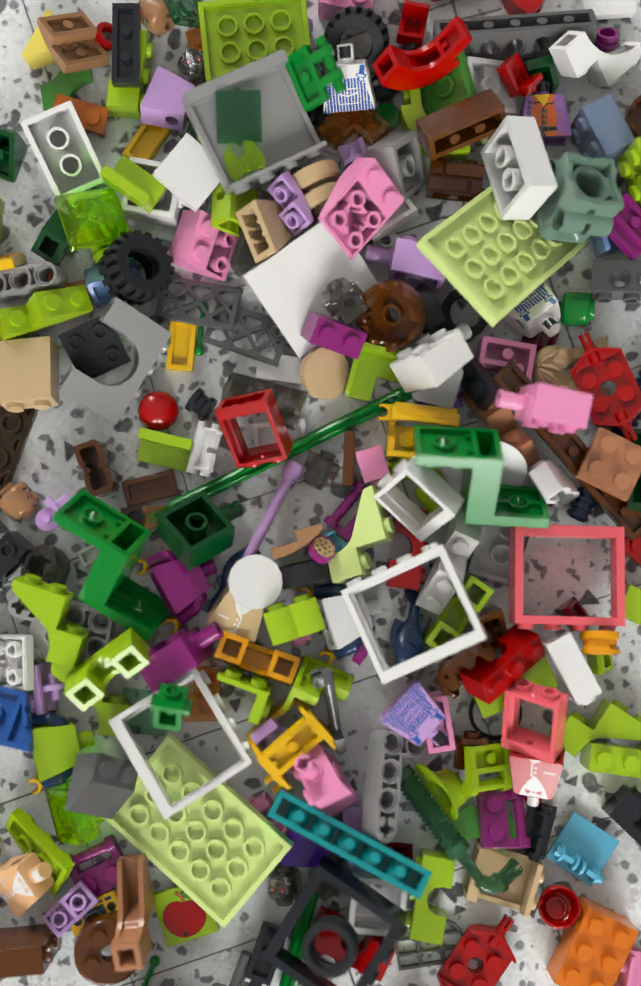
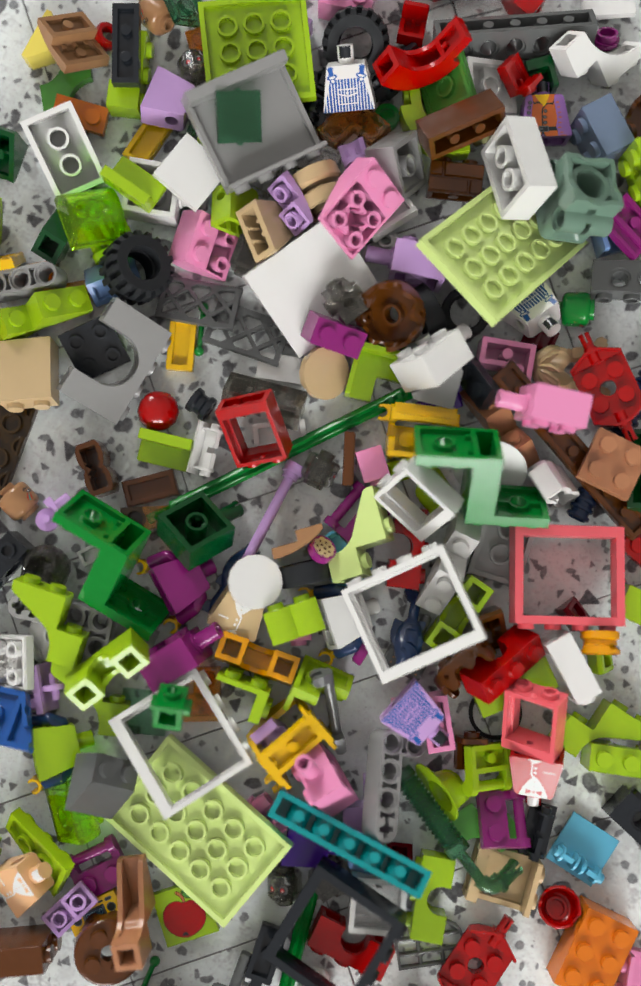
(252, 160): clear neon green piece -> none
(307, 76): green plate -> none
(315, 961): black tyre -> none

